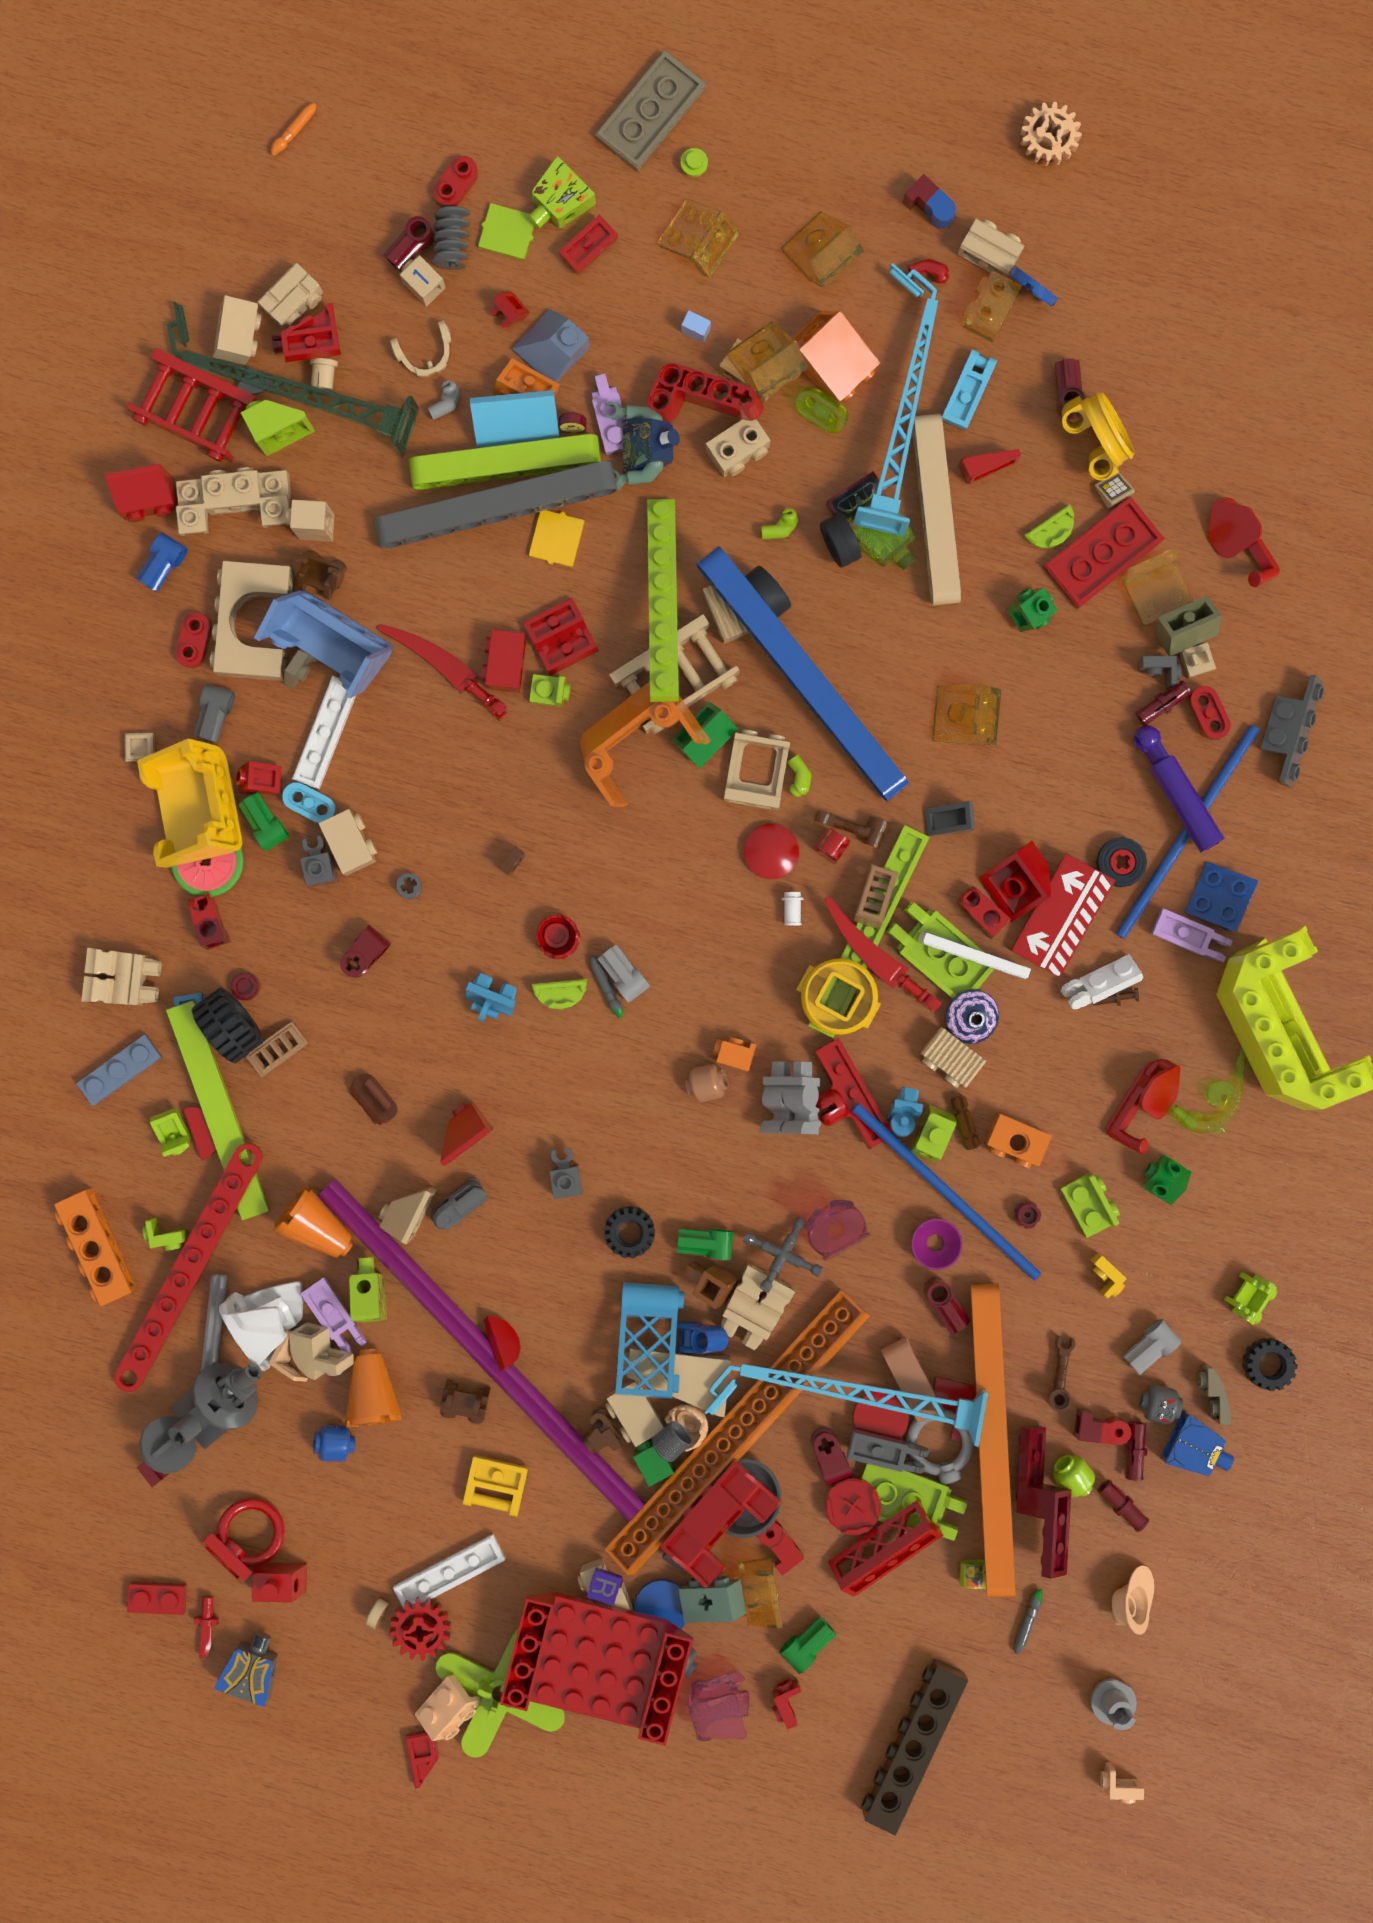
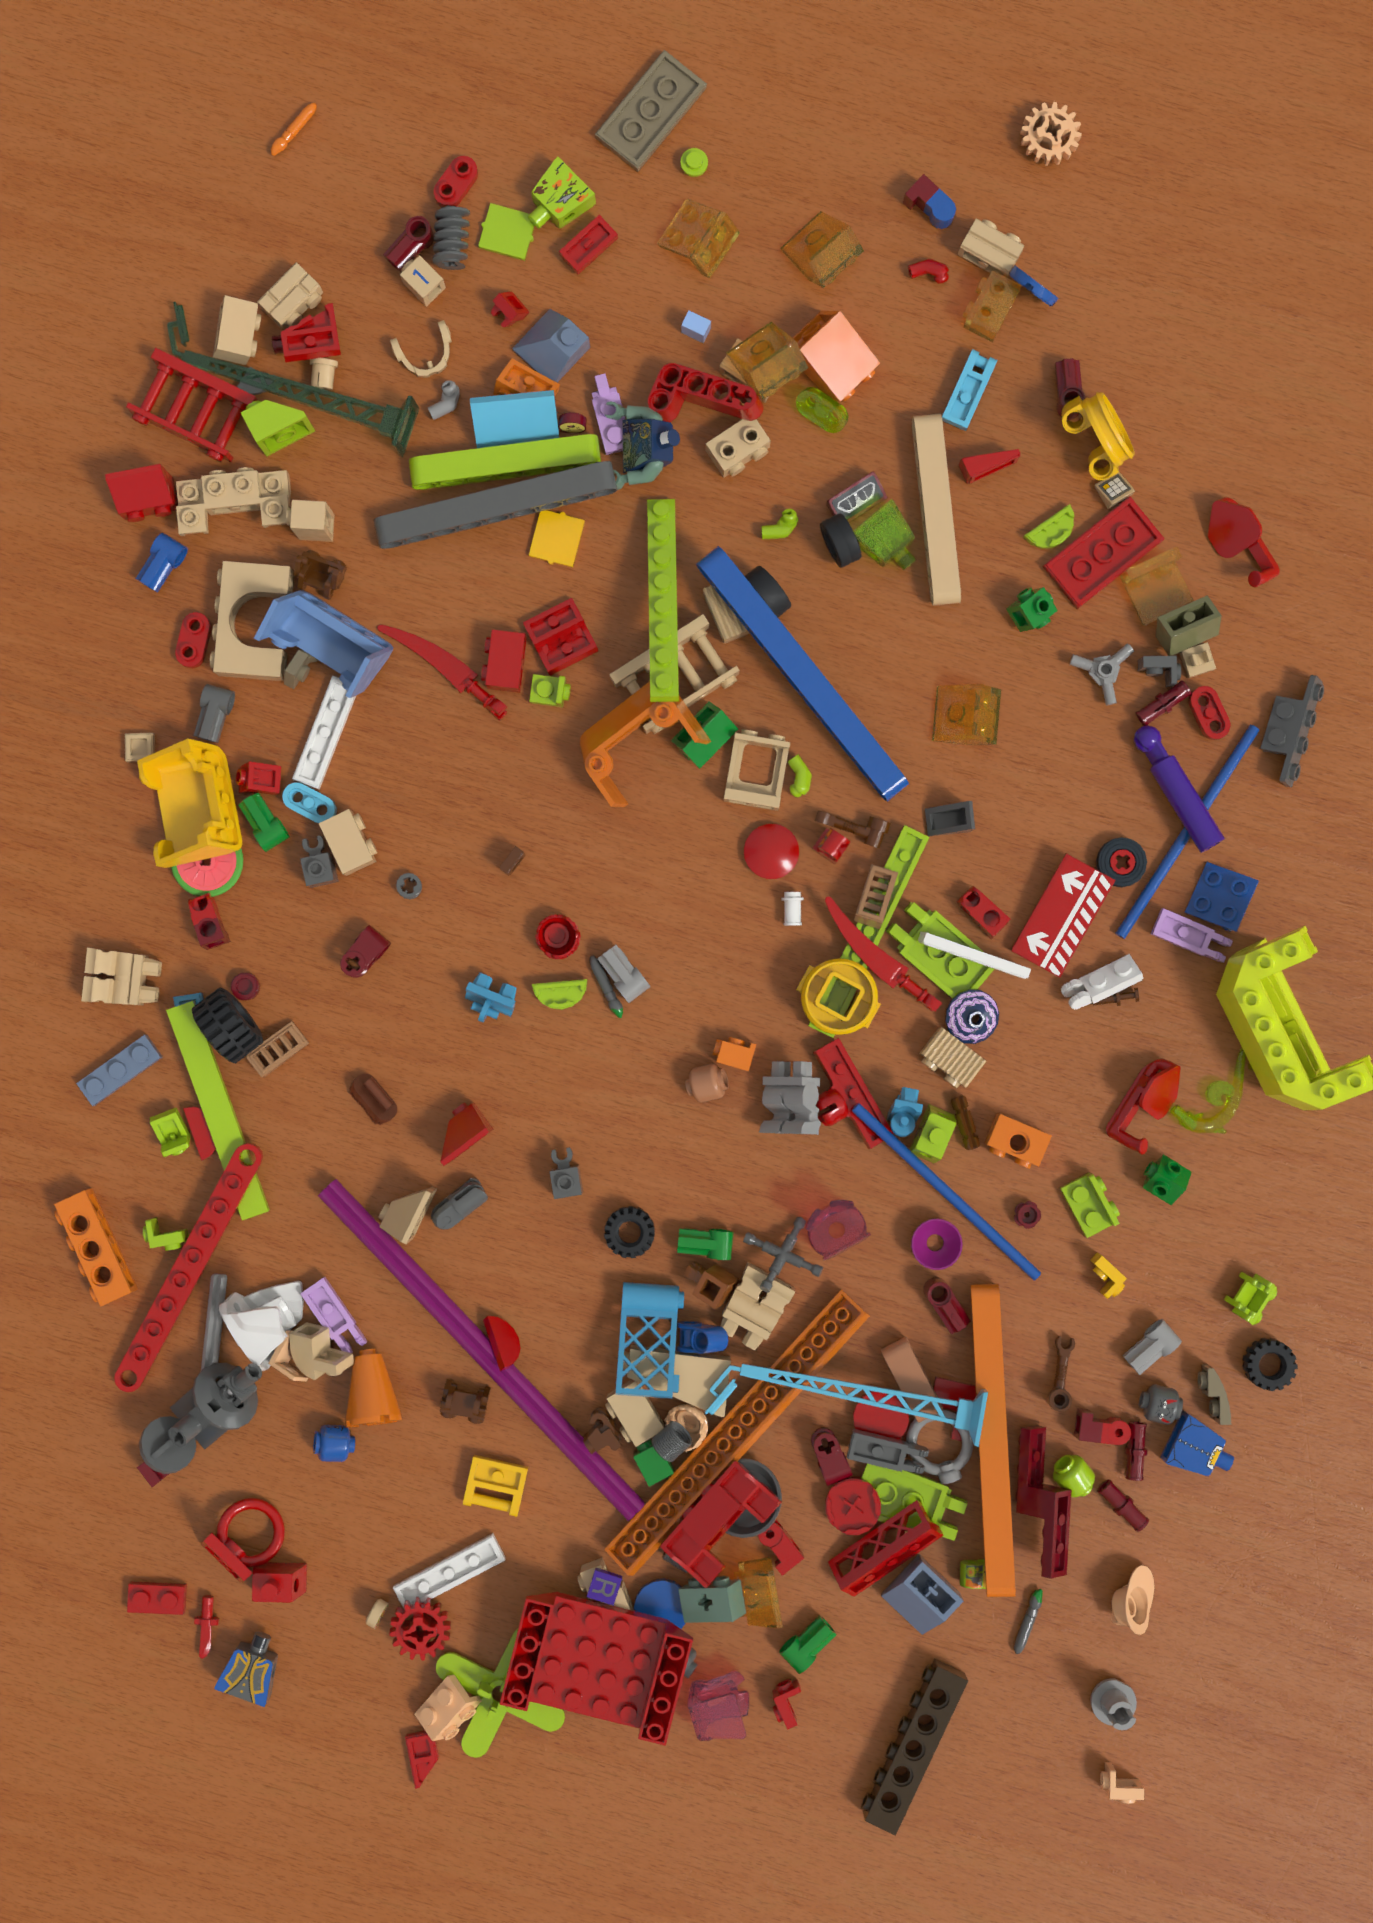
(313, 1225): orange cone -> none
(369, 1305): lime torso -> none
(883, 511): medium azure piece -> none
(922, 1595): none -> sand blue slope
(1019, 881): red slope -> none
(1104, 670): none -> light grey piece

